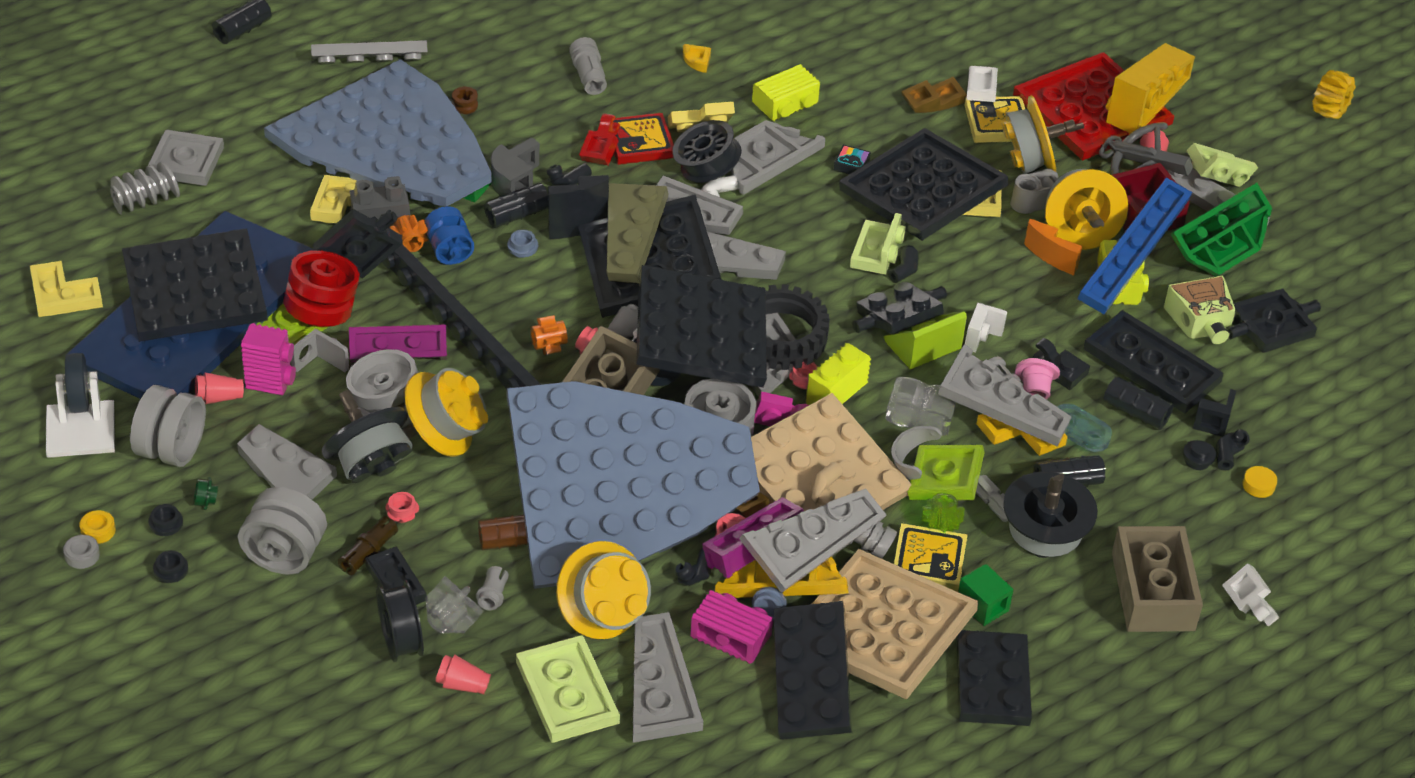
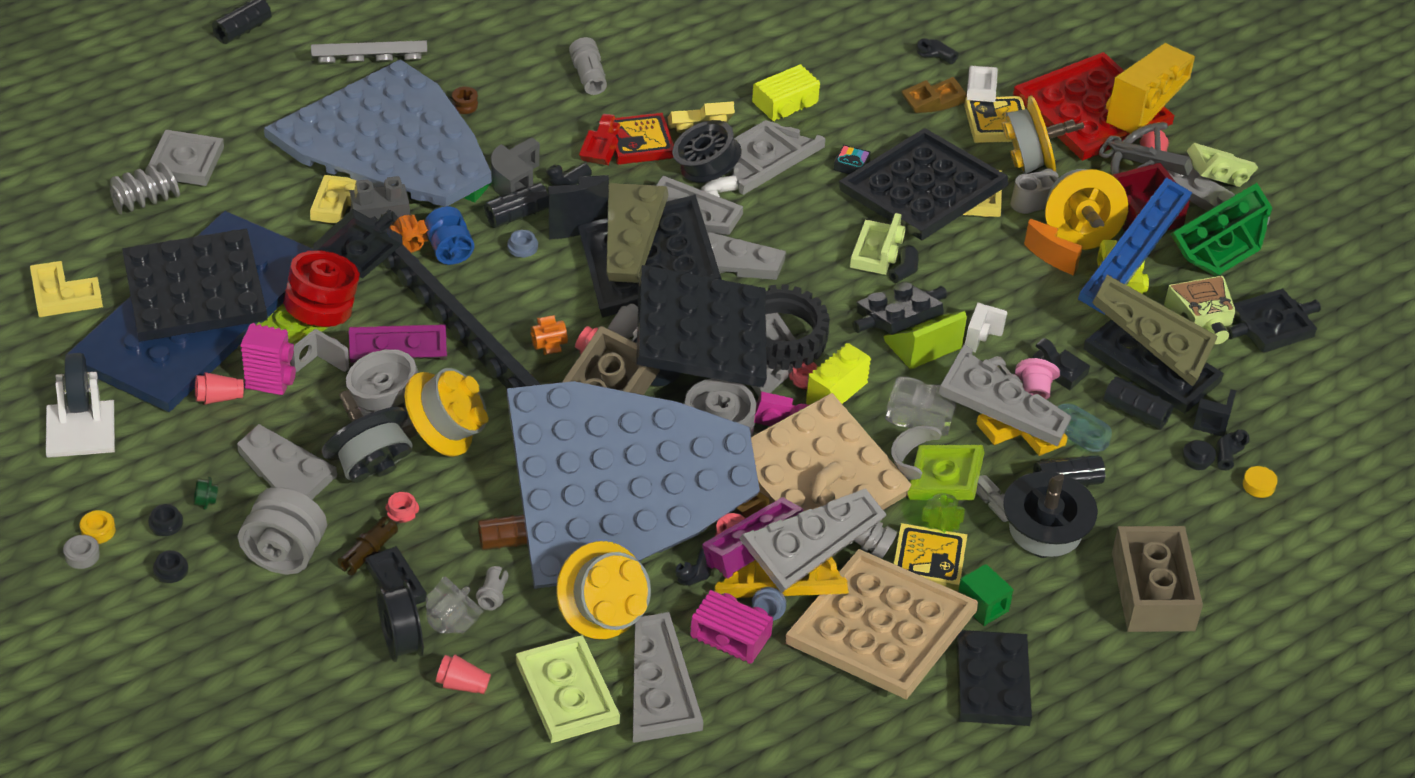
(168, 425): light grey wheel -> none
(697, 57): yellow tile -> none
(812, 670): black plate -> none
(936, 49): none -> black arm
(1162, 331): none -> olive wing
(1248, 593): white plate -> none
(1334, 94): yellow gear -> none

